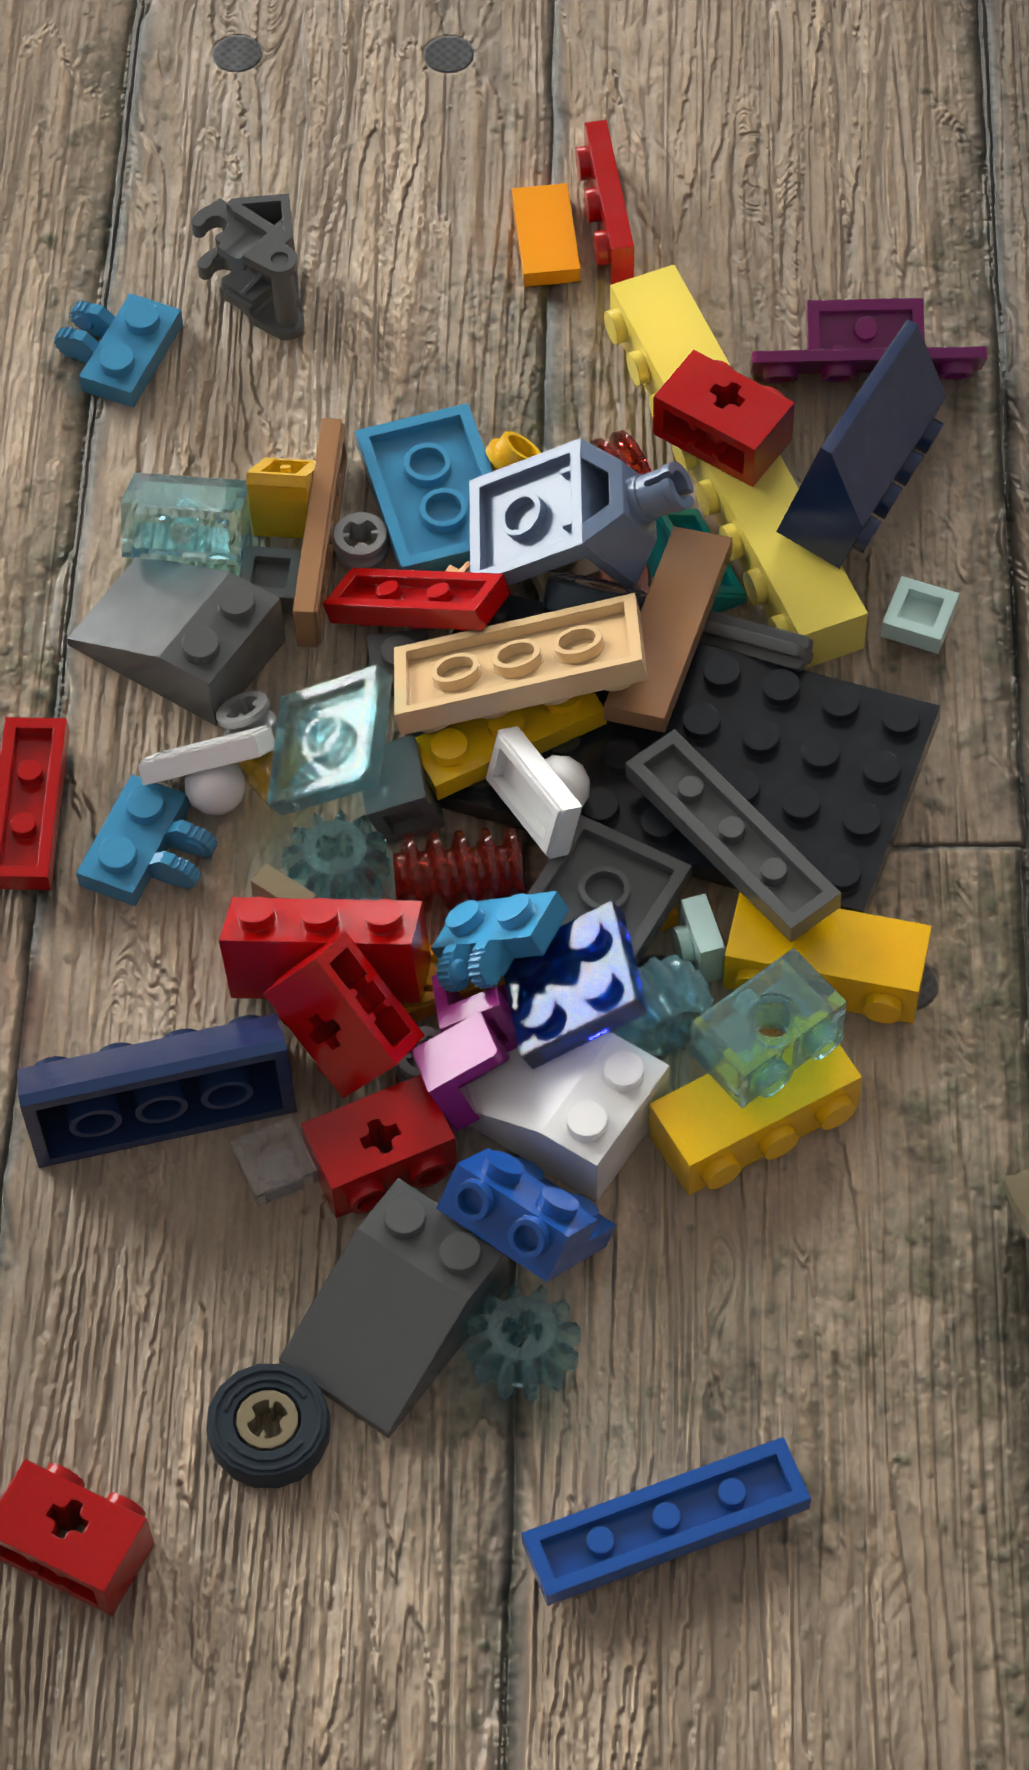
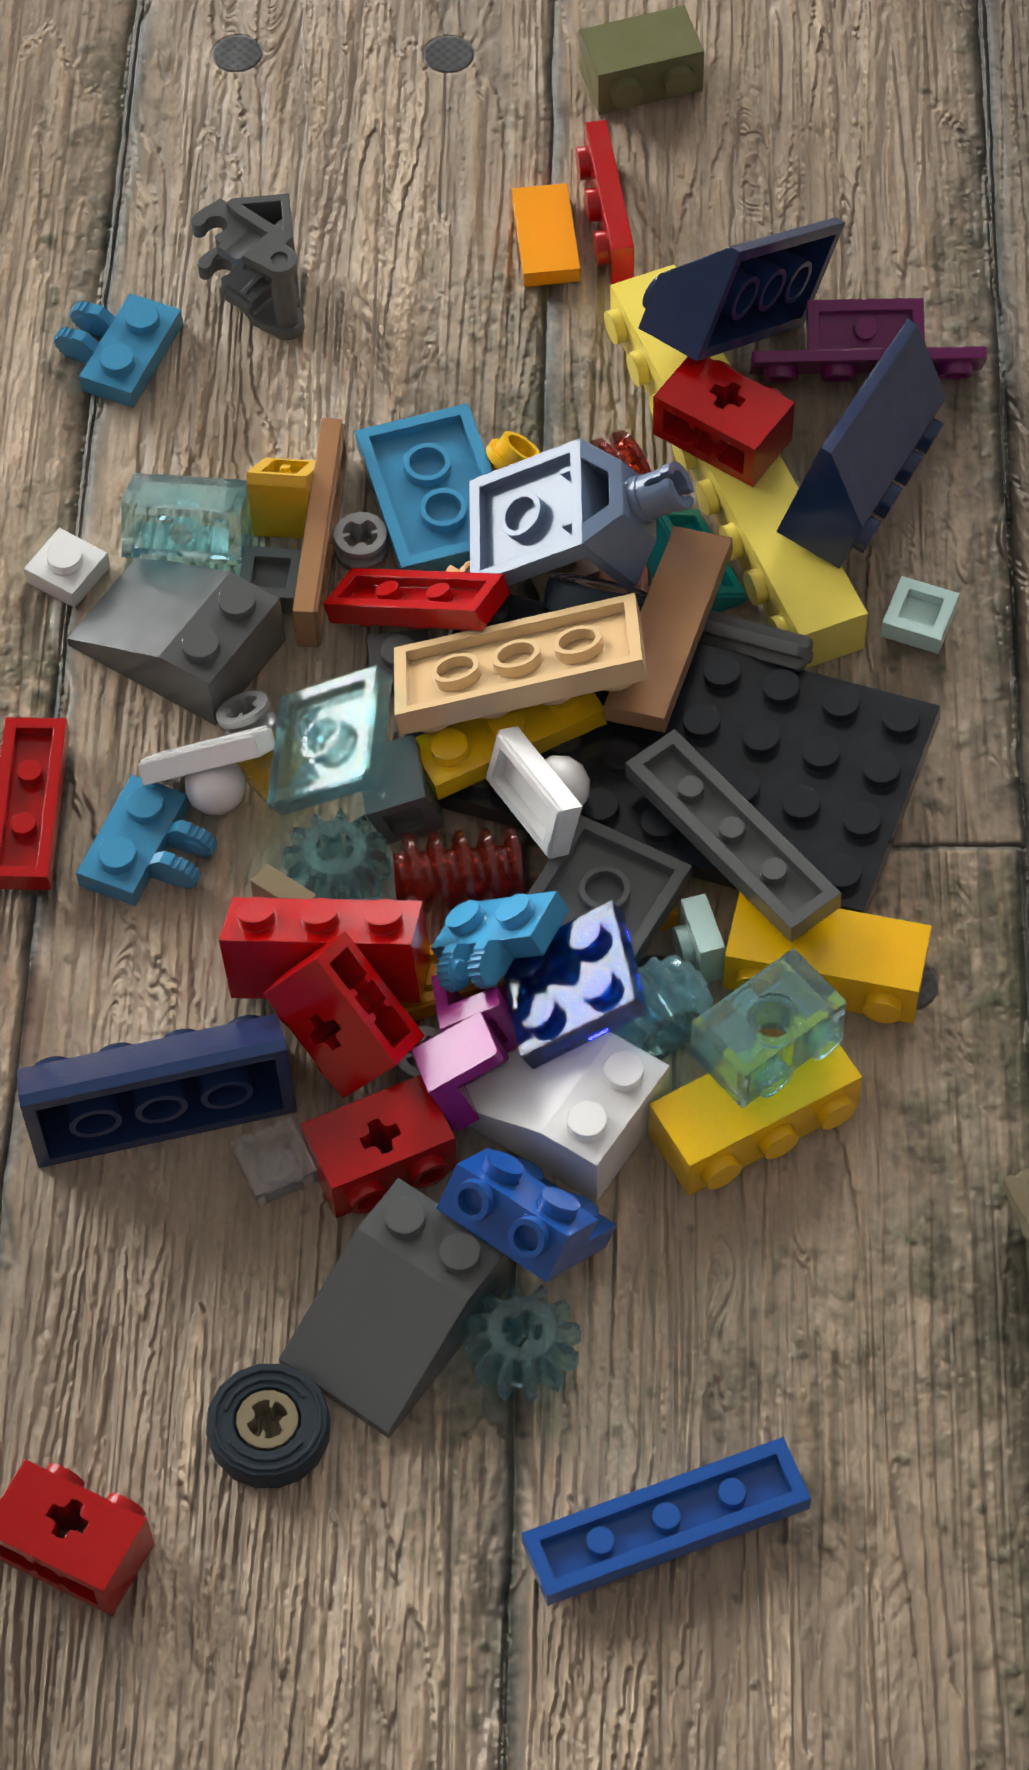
(67, 567): none -> white plate
(641, 59): none -> olive brick
(740, 291): none -> dark blue slope

